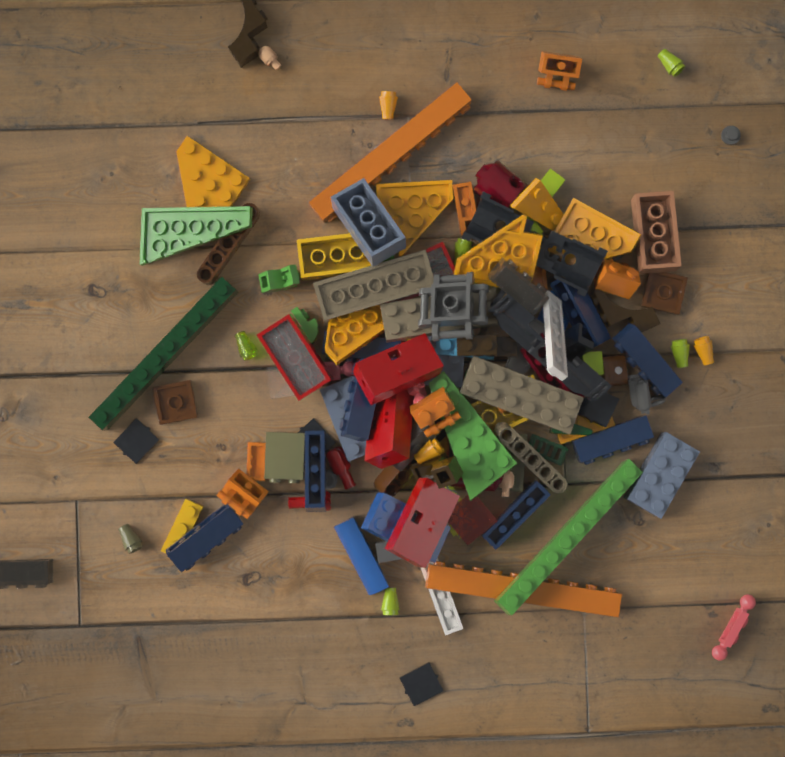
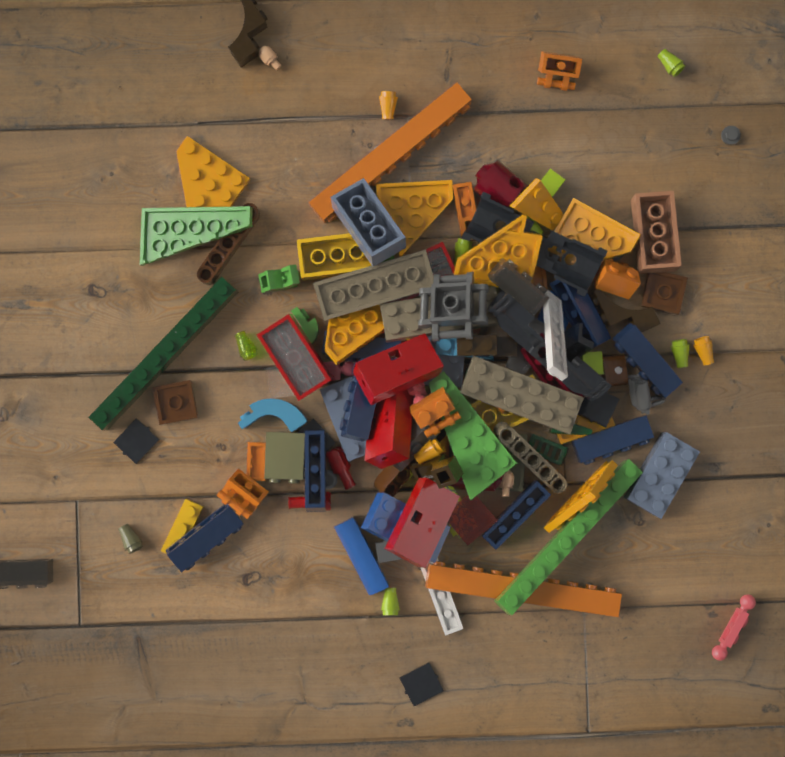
(284, 410): none -> dark azure arch
(586, 493): none -> light orange wing

